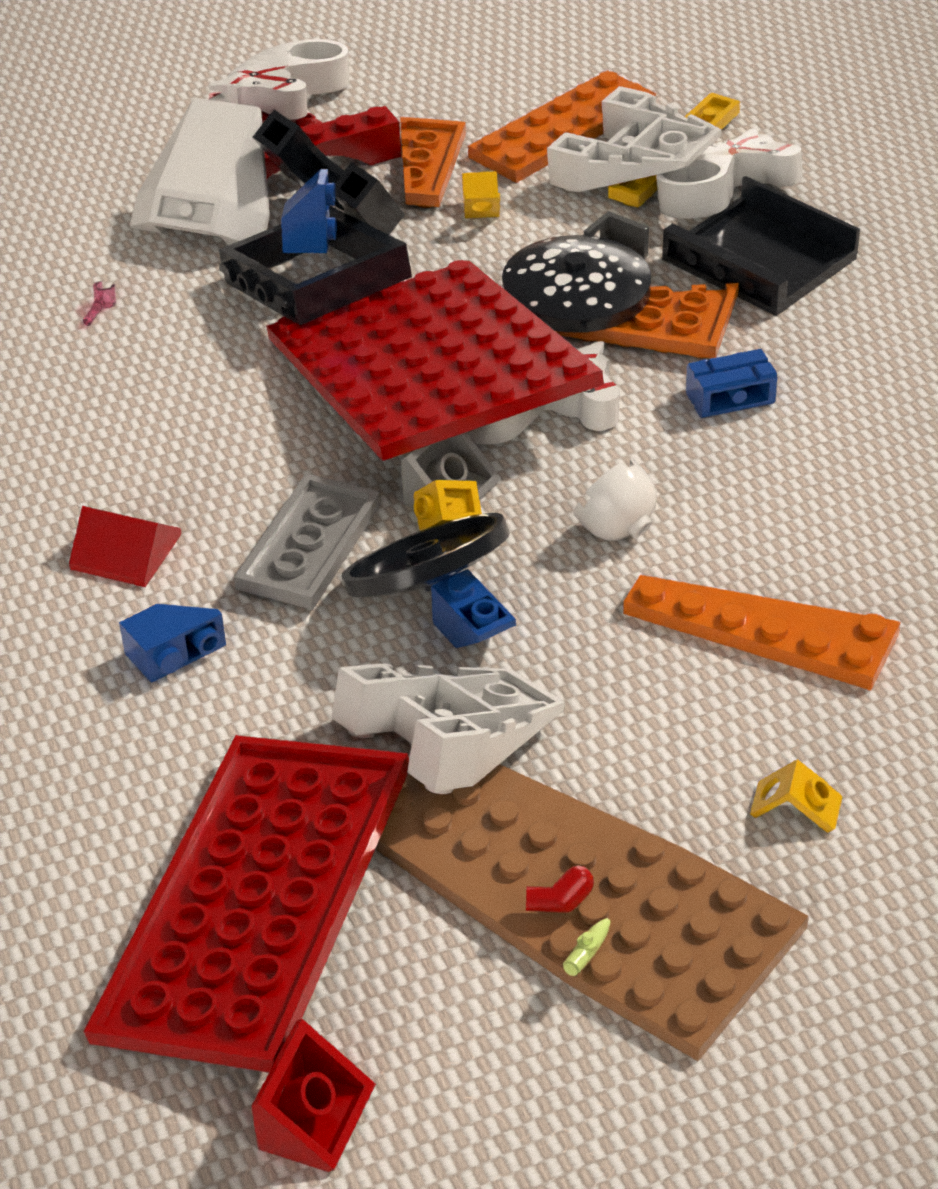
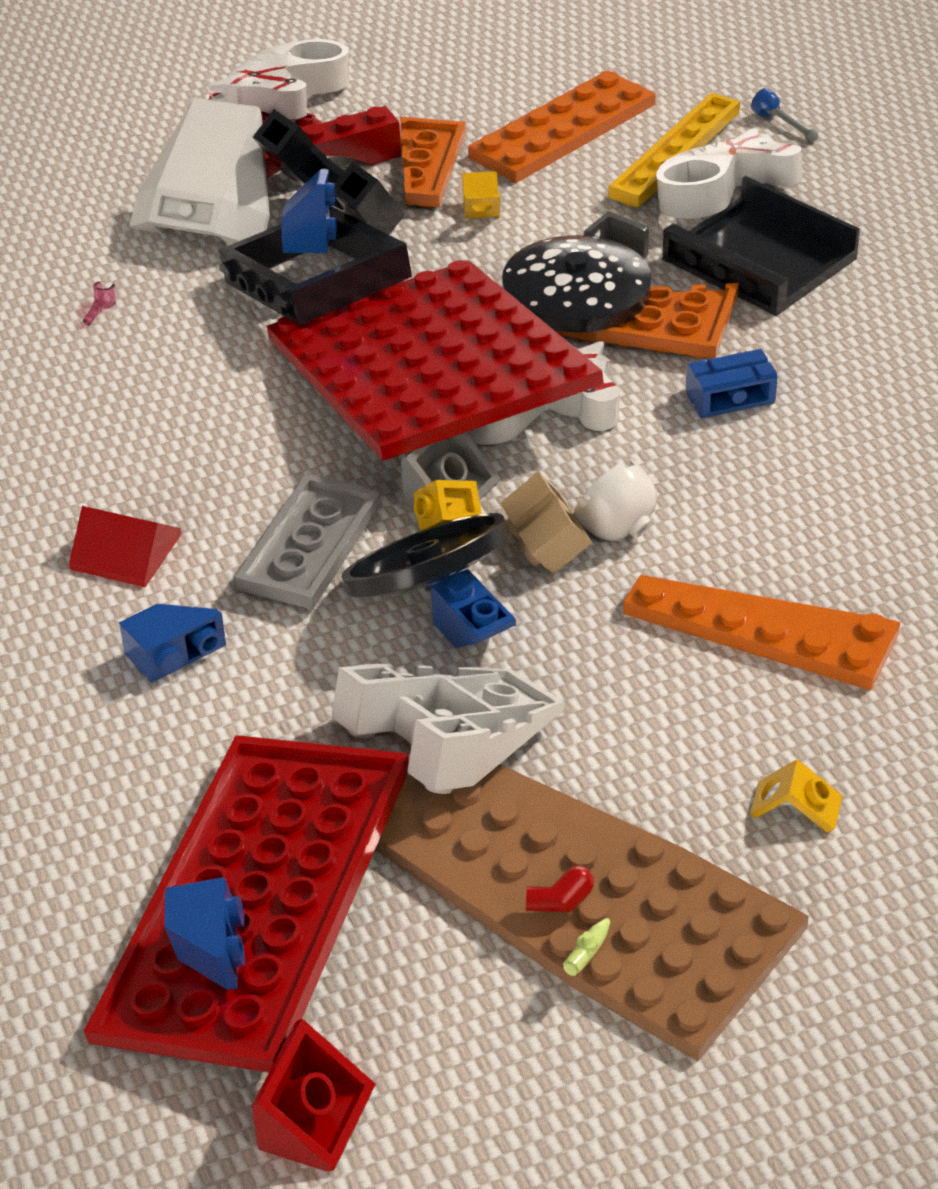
(203, 929): none -> blue slope
(544, 523): none -> tan brick
(642, 143): white wedge -> none
(767, 105): none -> hinge

